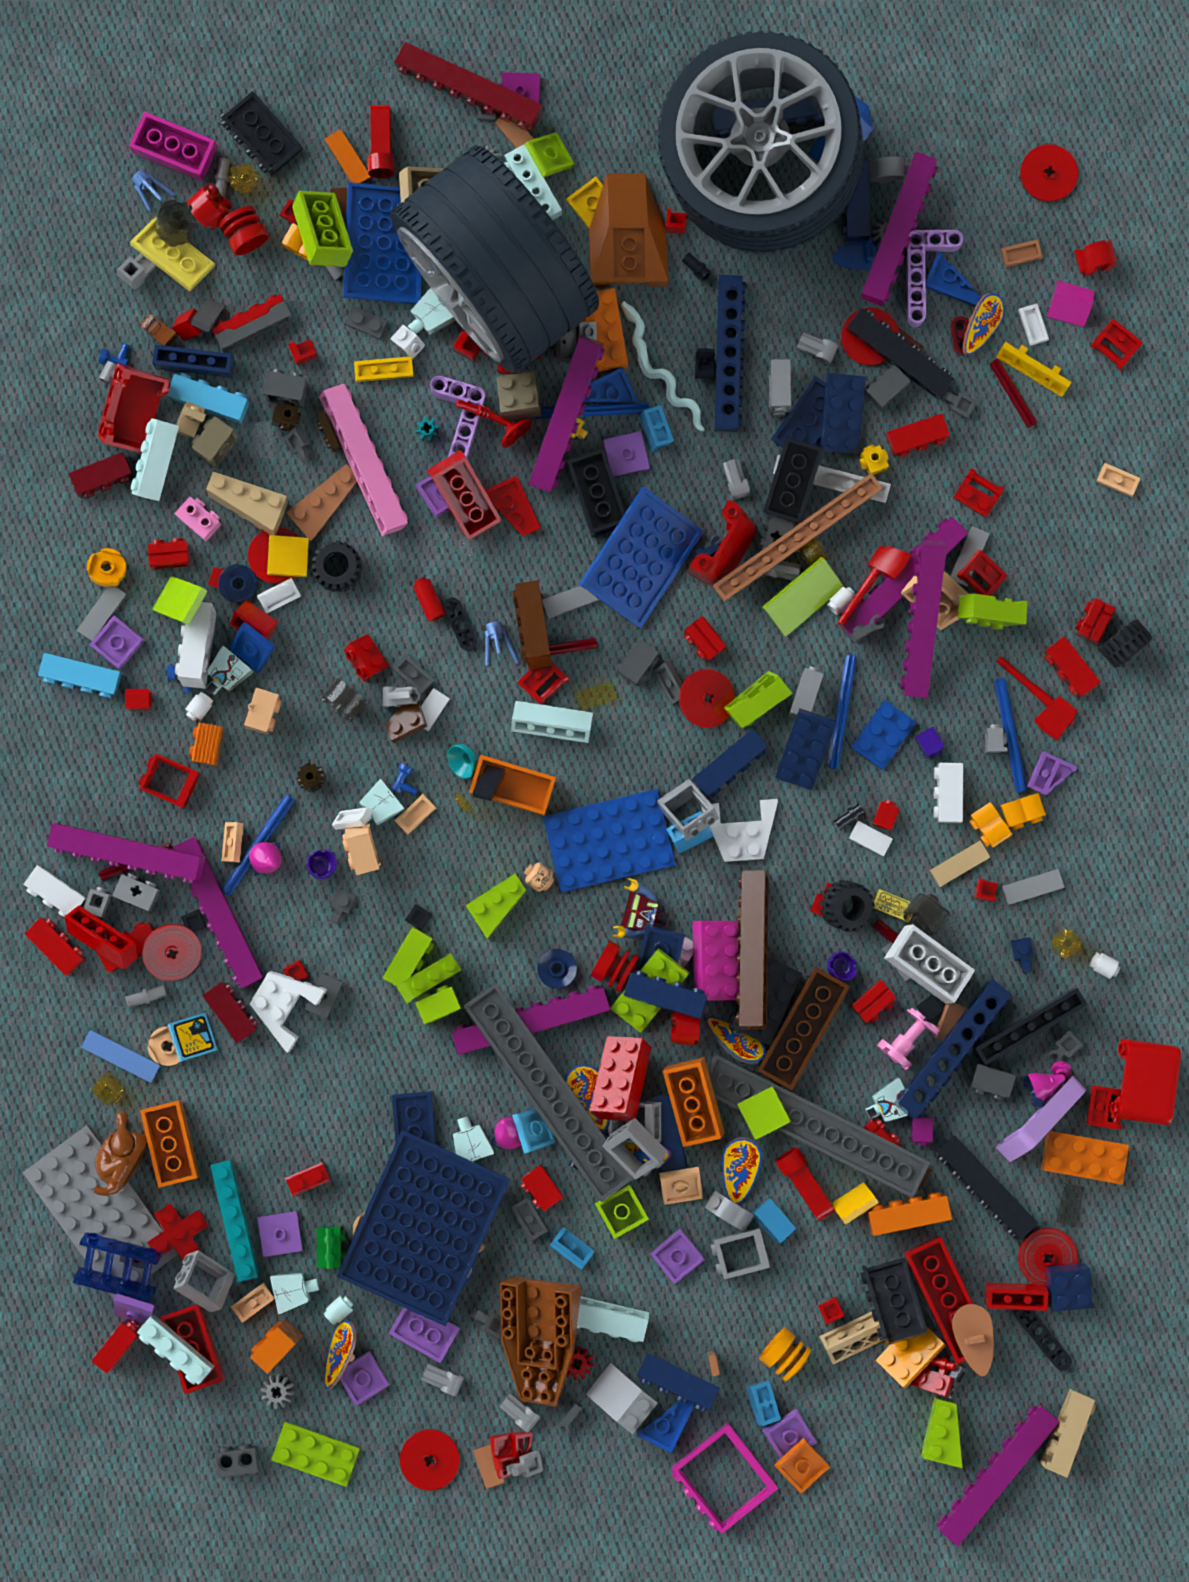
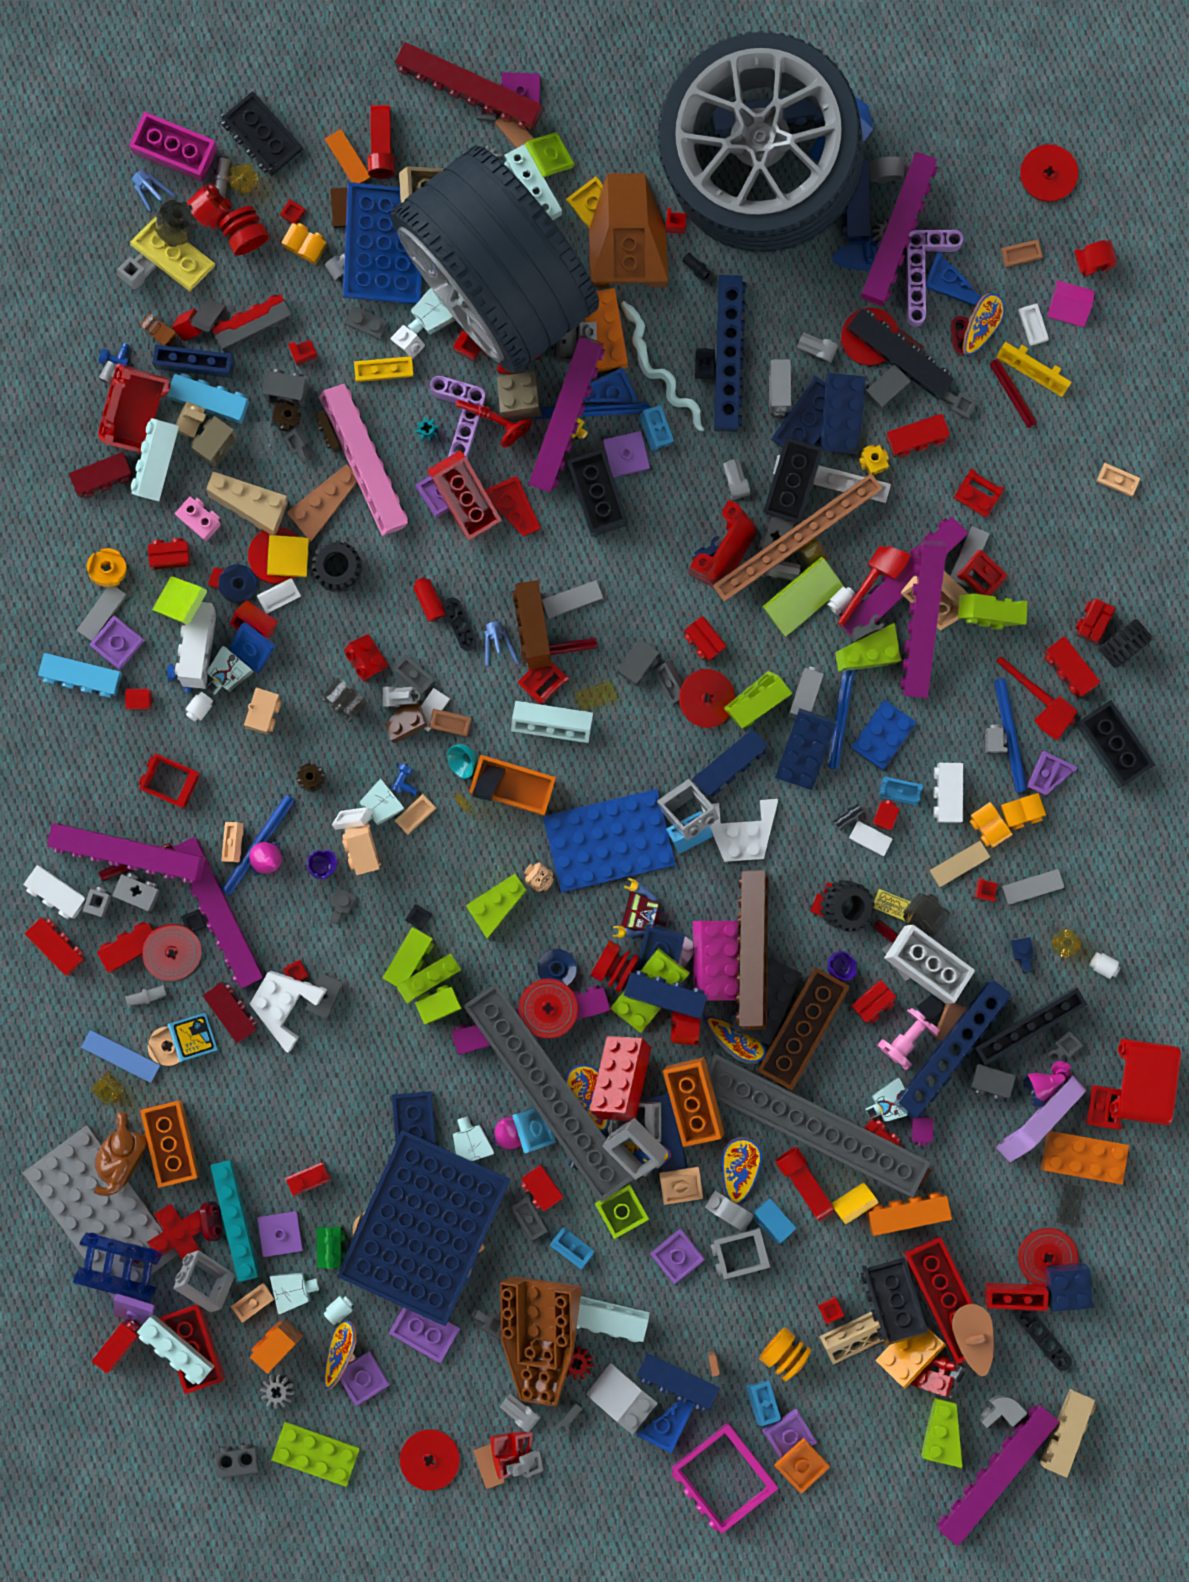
(101, 937): red brick -> none
(206, 744): orange brick -> none
(211, 1221): none -> dark red plate
(322, 228): lime brick -> none
(444, 1380): light grey piece -> none
(449, 722): none -> nougat tile
(559, 997): none -> red piece
(641, 557): blue plate -> none
(764, 1112): lime tile -> none
(872, 651): none -> lime wedge
(900, 791): none -> dark azure hinge
(930, 743): dark purple brick -> none
(987, 1187): black brick -> none
(1003, 1406): none -> light grey brick
(1115, 744): none -> black brick
(1120, 339): red plate -> none

